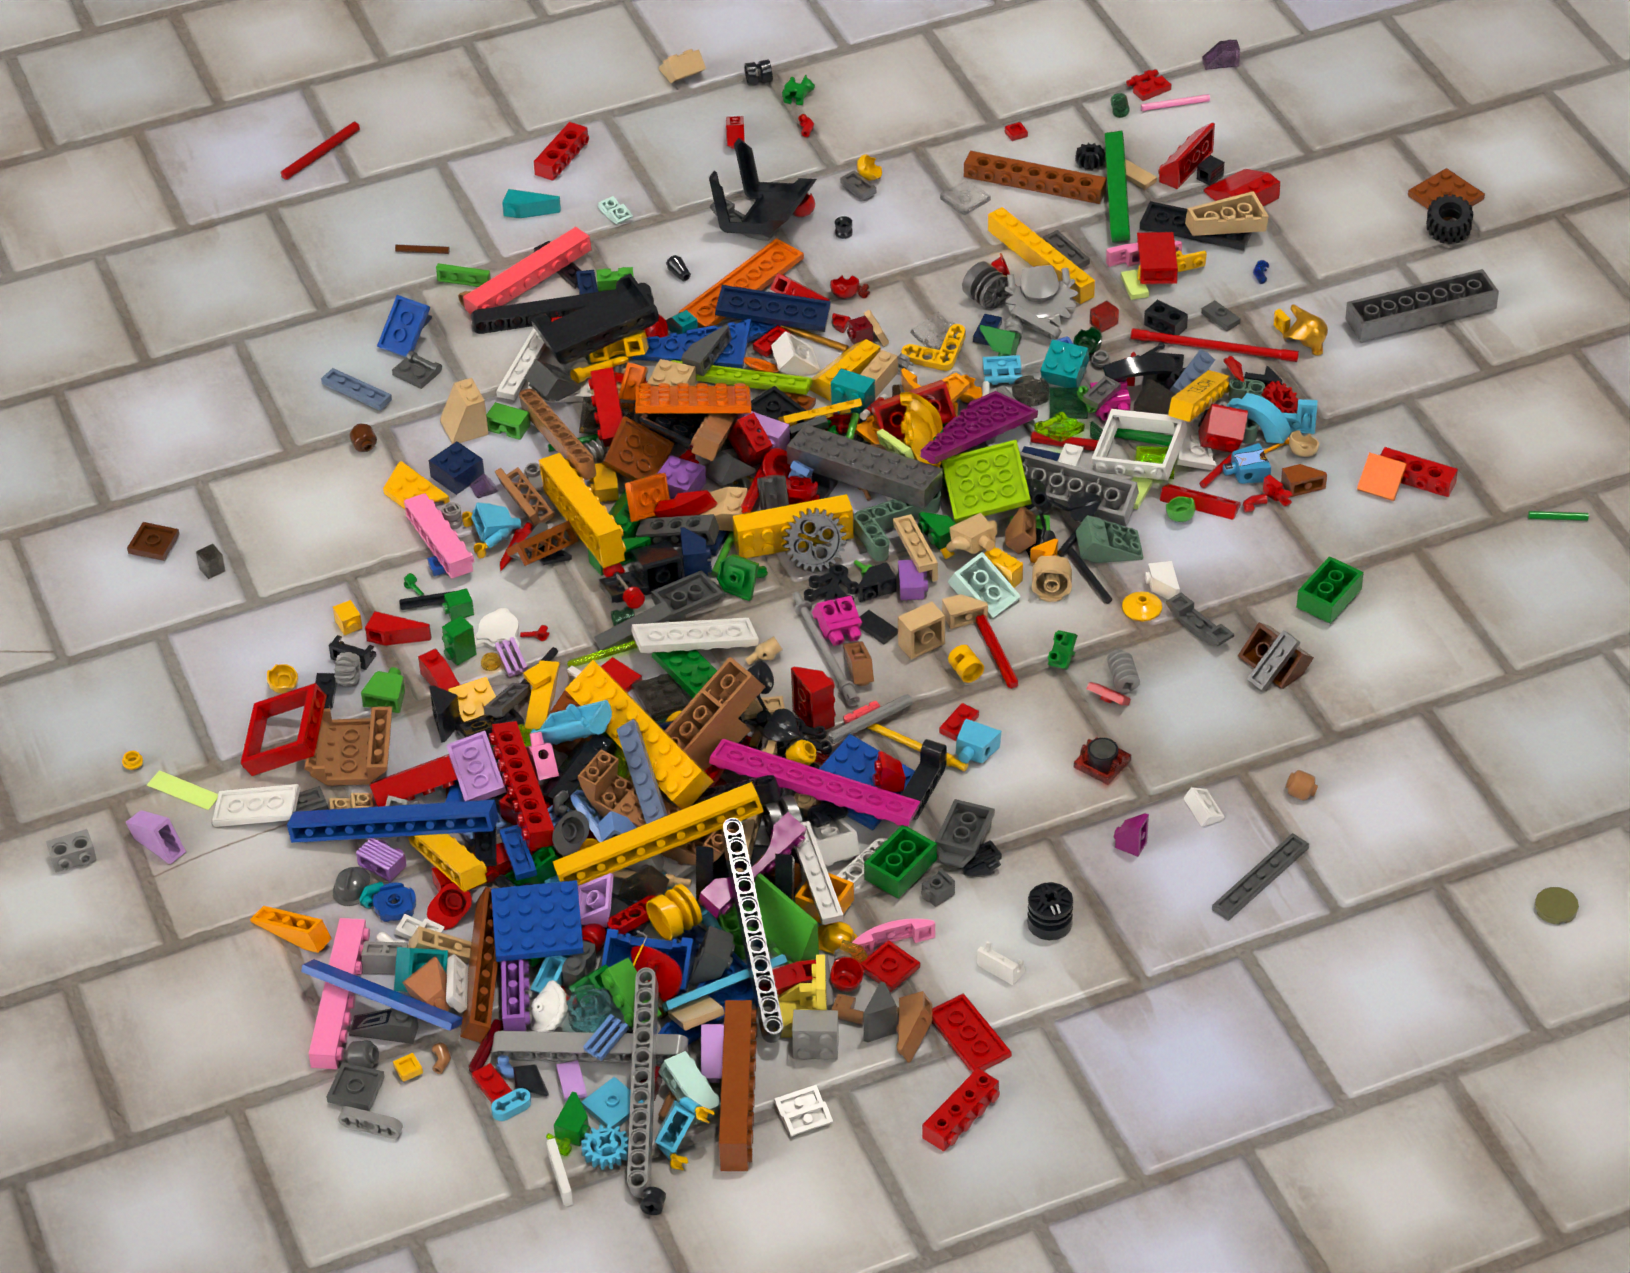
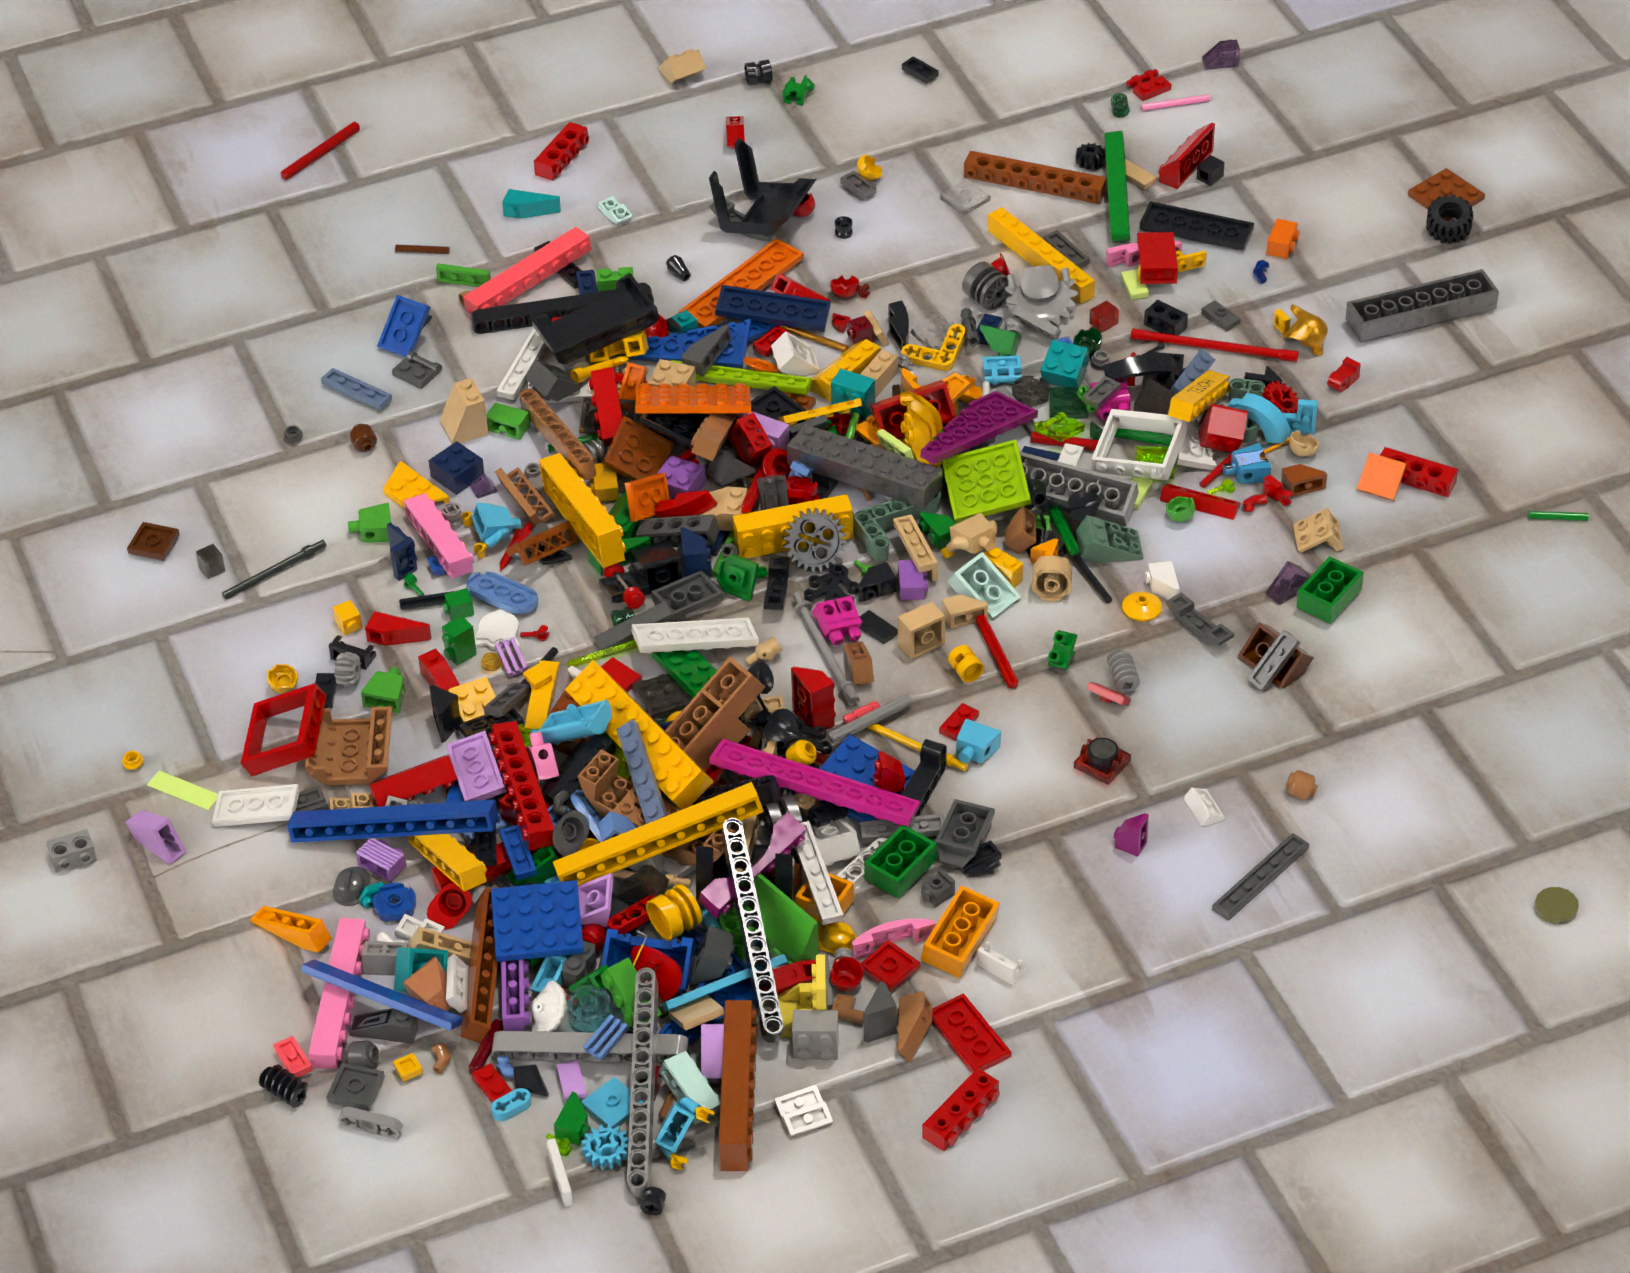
(283, 1085): none -> black piece
(292, 1057): none -> coral plate
(293, 434): none -> dark grey plate
(305, 552): none -> pearl dark grey bar
(372, 523): none -> bright green torso
(402, 552): none -> dark blue bracket
(502, 592): none -> medium blue tile
(725, 548): none -> dark grey pin
(777, 583): none -> black slope
(806, 123): red arm -> none
(856, 951): clear yellow arm -> none
(867, 412): white bar -> none
(898, 323): none -> black slope
(920, 69): none -> black plate
(925, 825): none -> light grey plate
(960, 931): none -> light orange brick
(969, 323): none -> dark grey pin
(1016, 131): red tile -> none
(1050, 911): black wheel -> none
(1064, 531): none -> green axle
(1227, 485): none -> clear neon green hand
(1228, 216): tan wedge -> none
(1235, 367): red bar -> none
(1245, 181): red slope -> none
(1282, 238): none -> orange brick
(1287, 583): none -> clear purple slope
(1318, 529): none -> tan bracket
(1344, 375): none -> red leg

